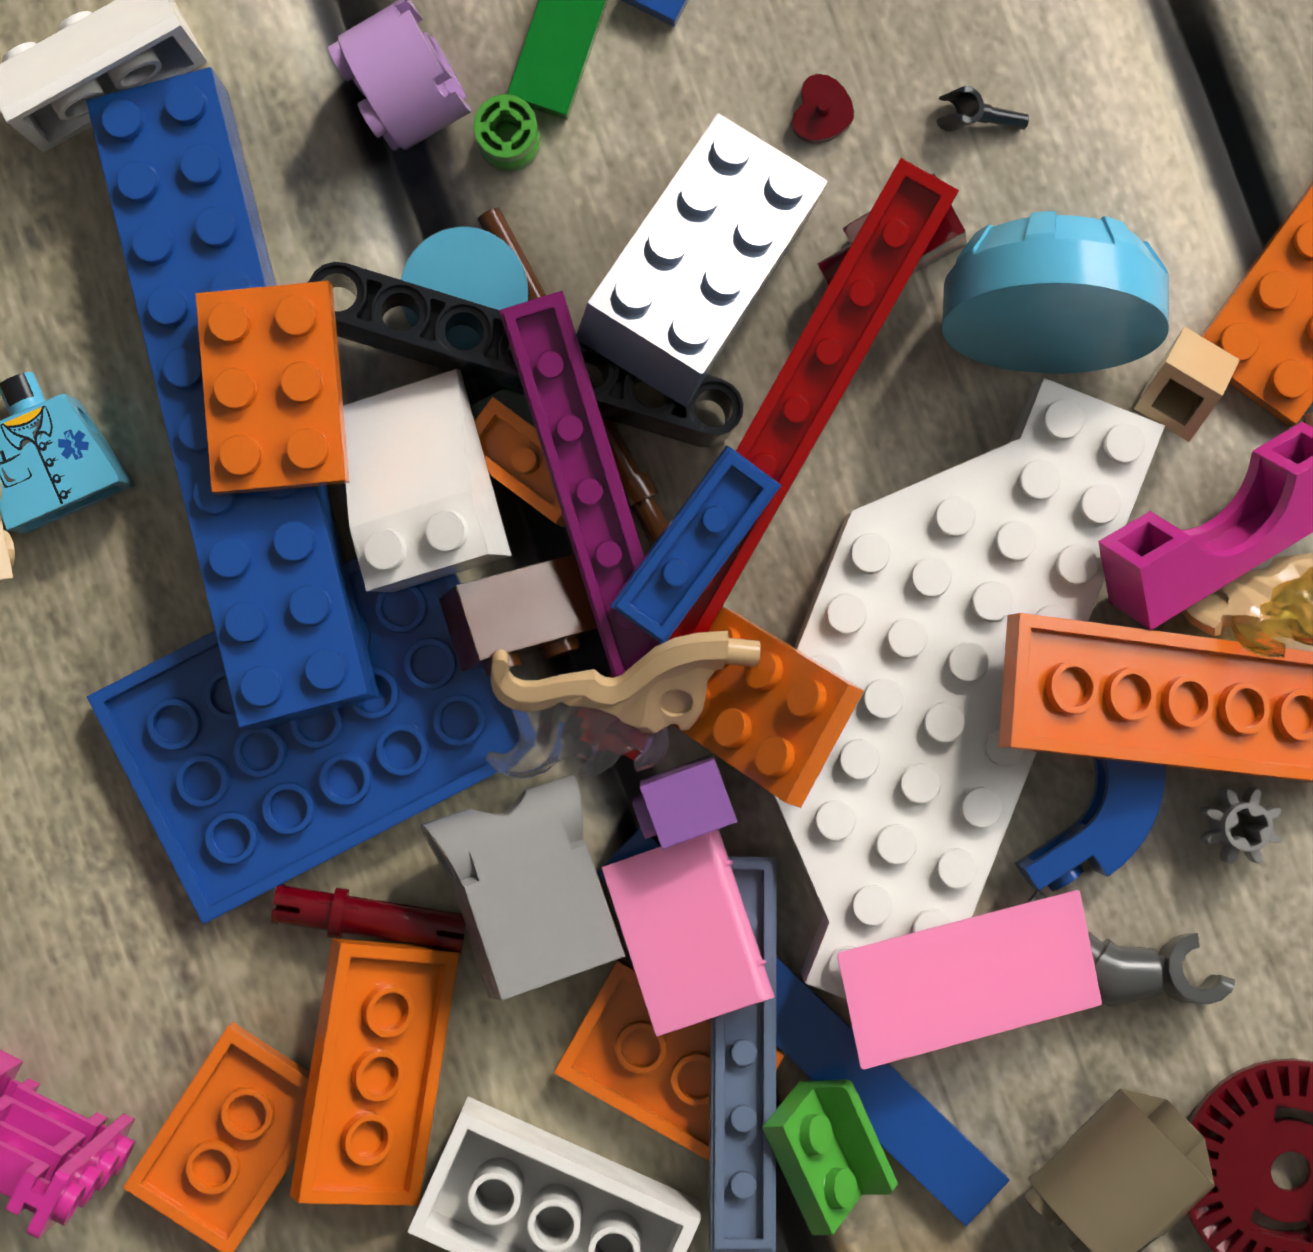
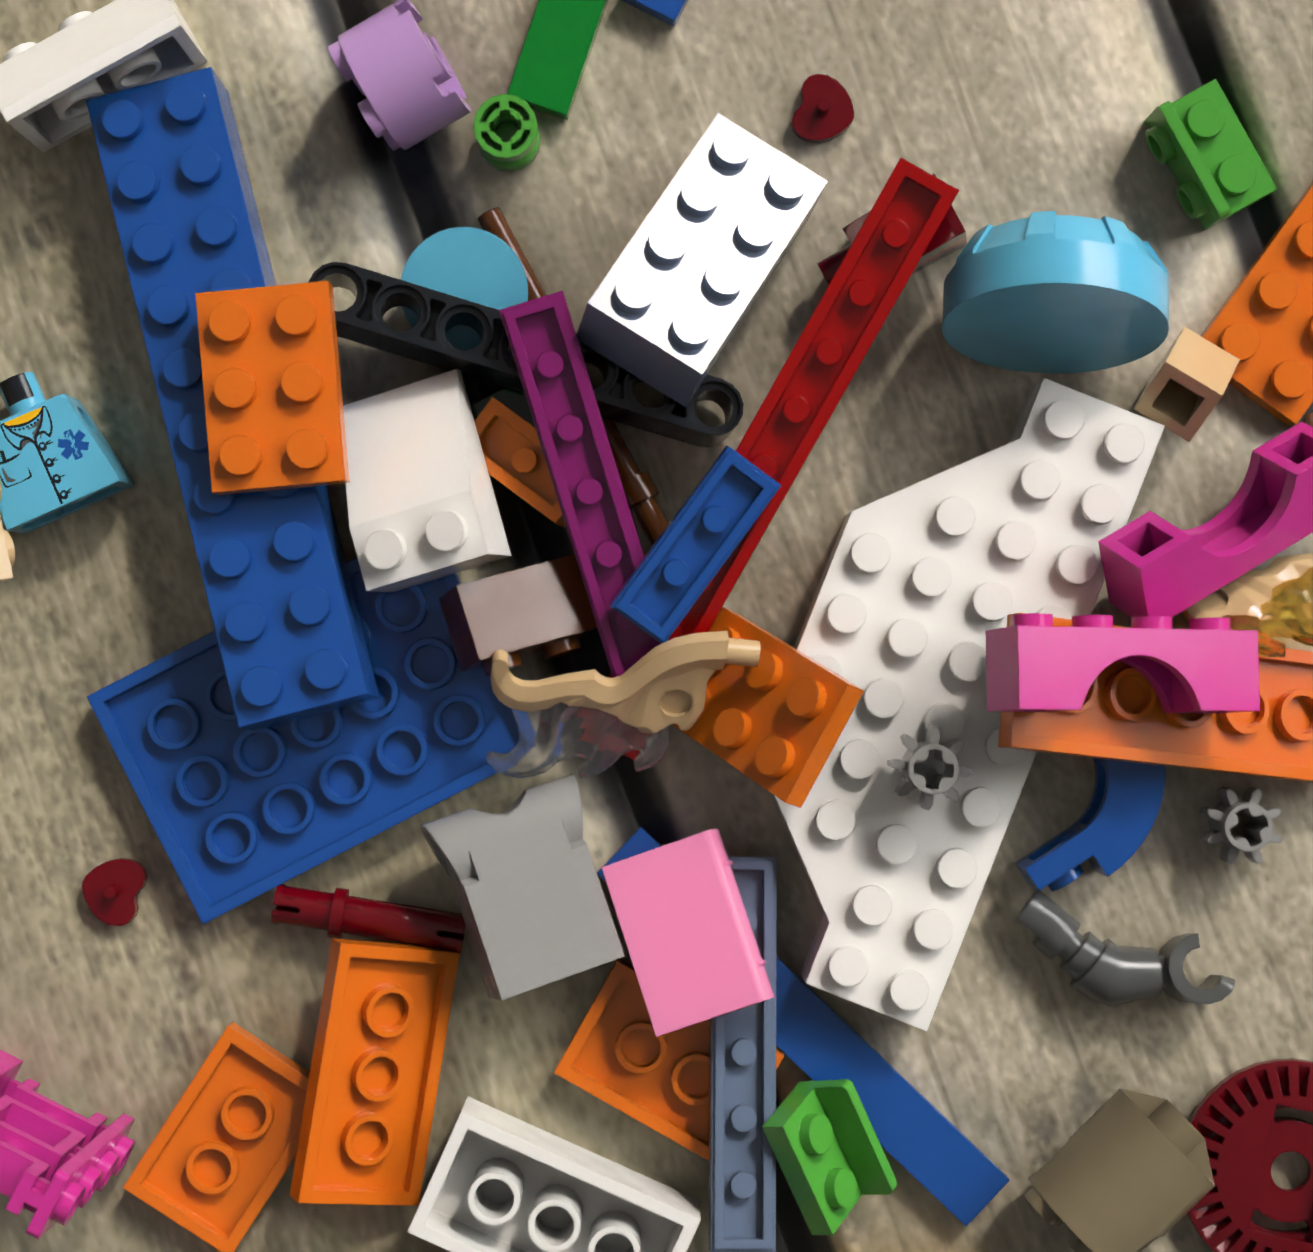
(113, 890): none -> dark red piece
(683, 802): medium lavender brick -> none
(940, 782): none -> light grey gear
(969, 979): bright pink sticker -> none
(972, 109): black hand -> none
(1054, 666): none -> arch
(1208, 155): none -> bright green bracket

